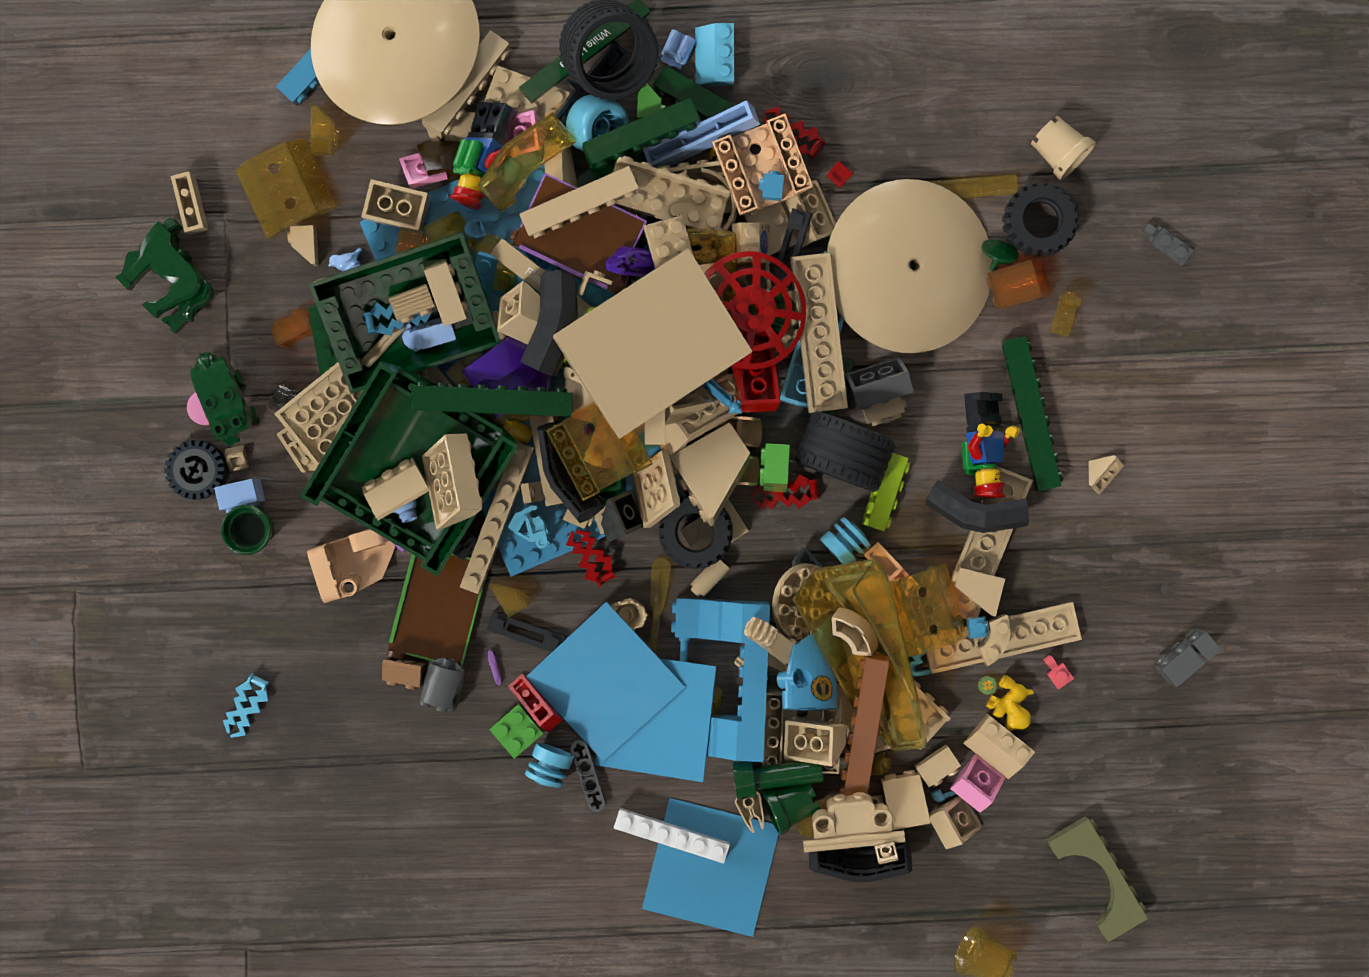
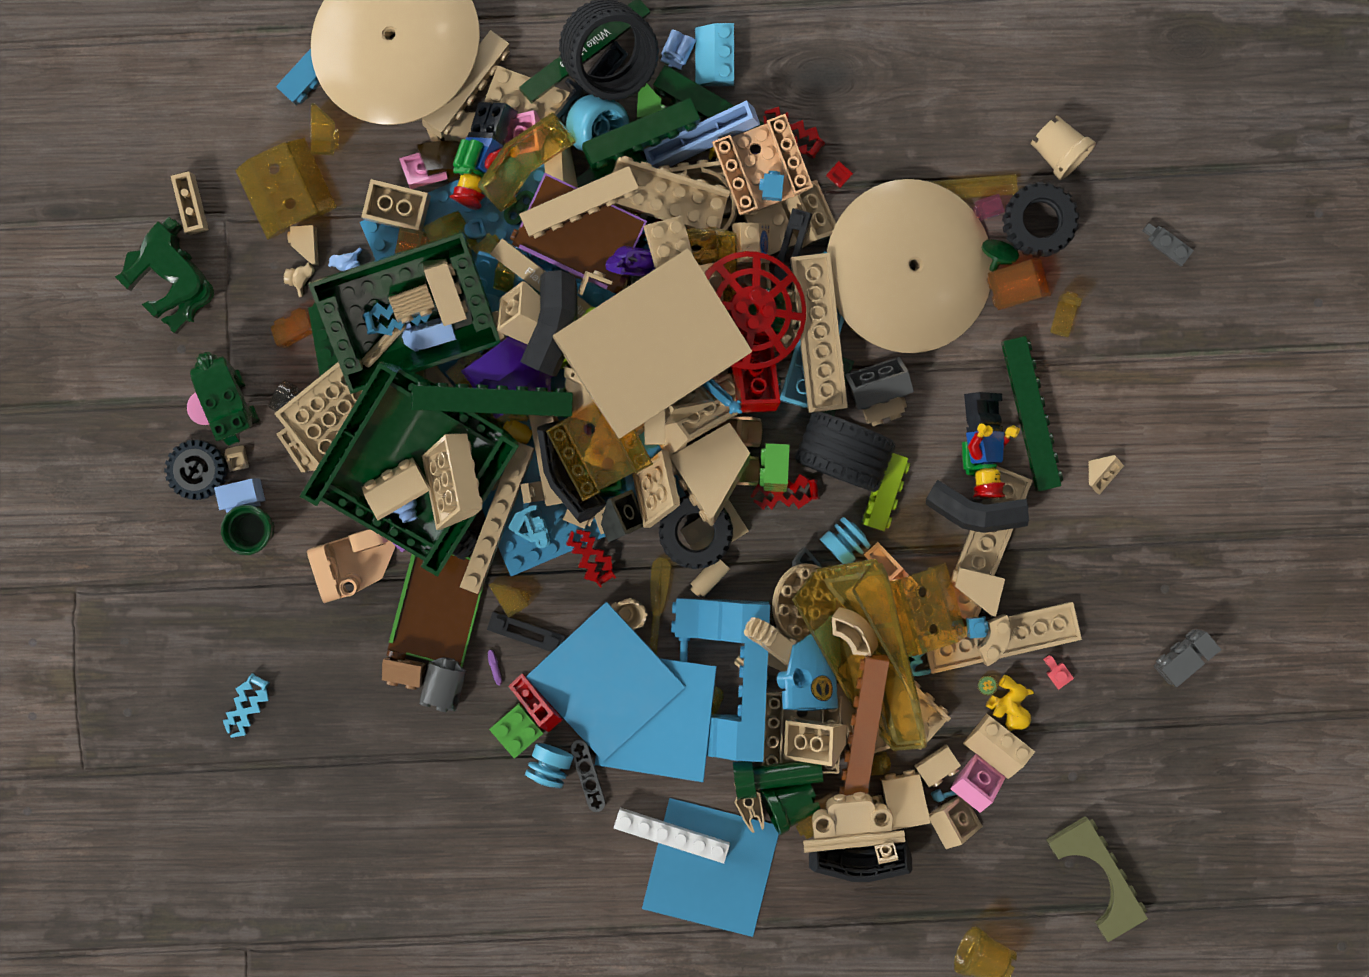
(298, 277): none -> tan animal
(518, 207): none -> dark green plate
(988, 207): none -> clear pink brick

